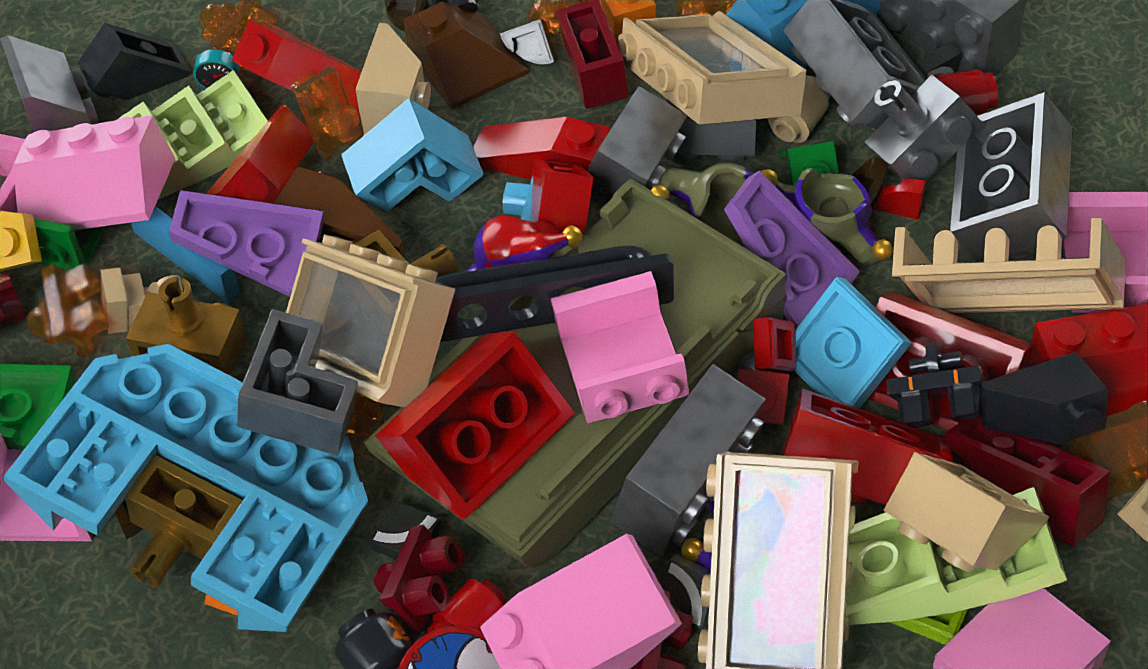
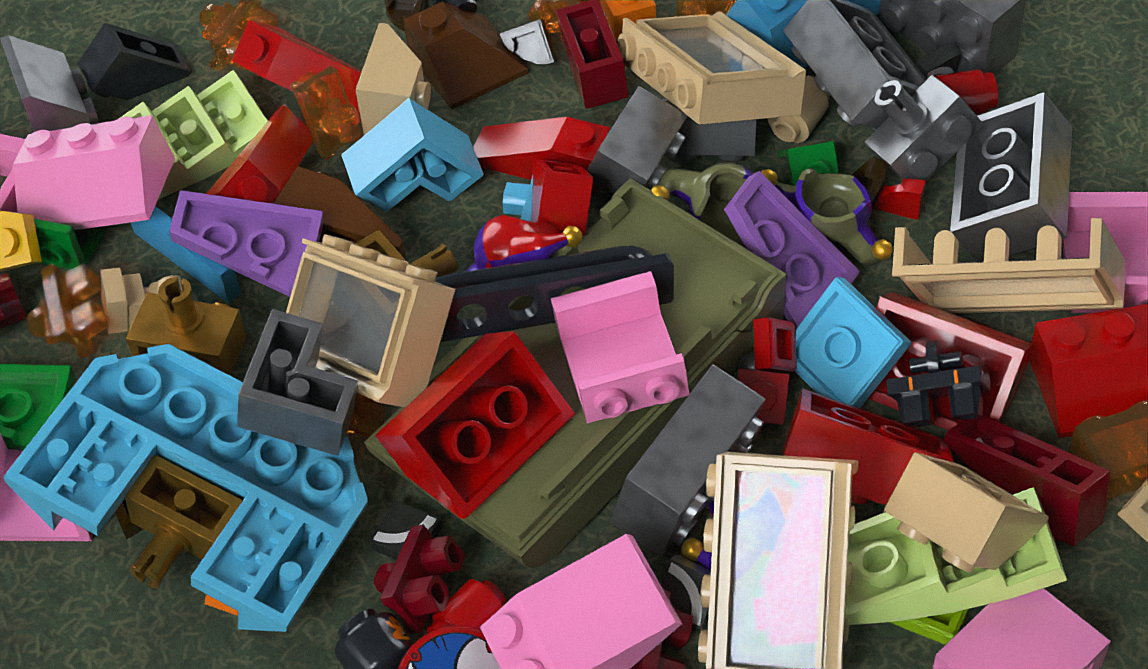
(212, 66): tile -> none
(1046, 401): black slope -> none

